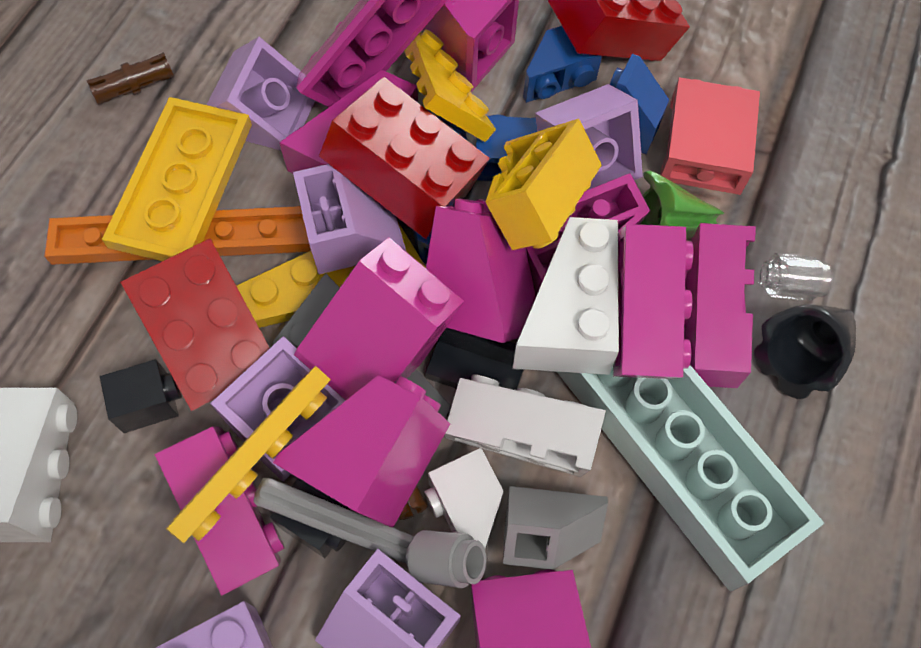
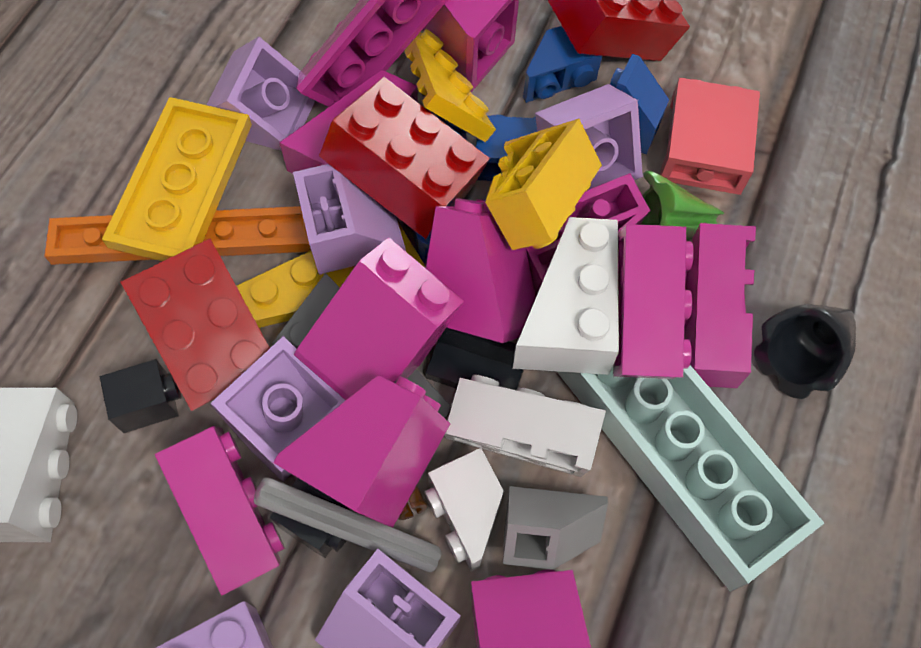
(130, 78): reddish brown pin -> none
(236, 472): yellow plate -> none
(446, 558): light grey brick -> none
(795, 277): clear brick -> none

